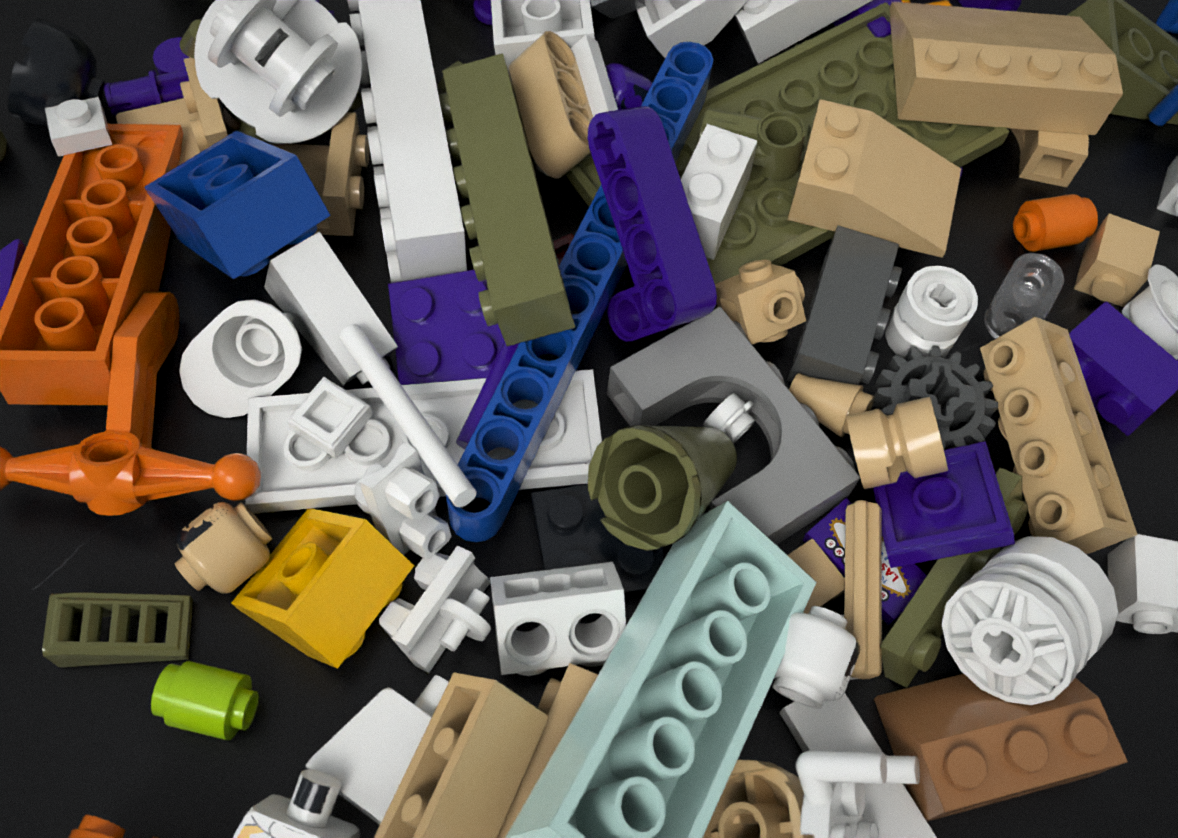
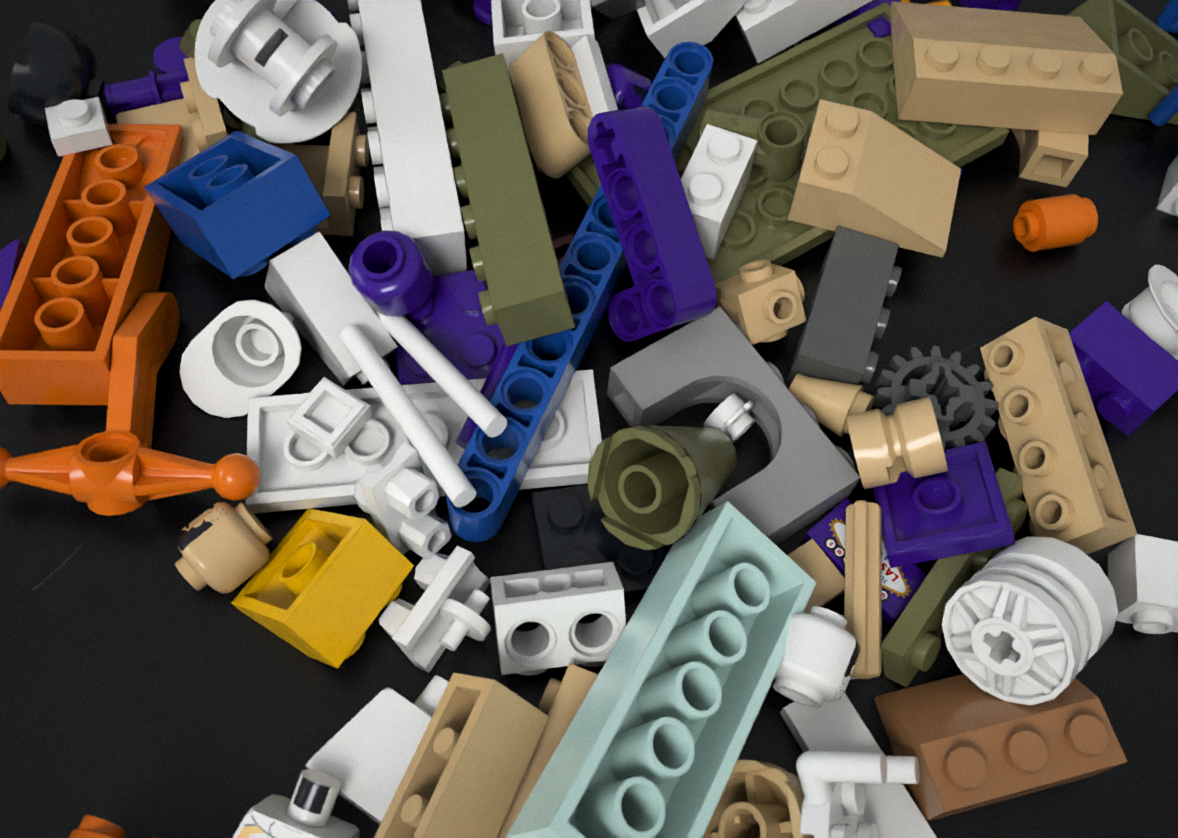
(67, 608): olive slope -> none
(204, 699): lime brick -> none
(391, 273): none -> dark purple head
(445, 374): none -> white bar
(931, 311): white wheel -> none
(1024, 293): clear plate -> none
(1117, 260): tan brick -> none

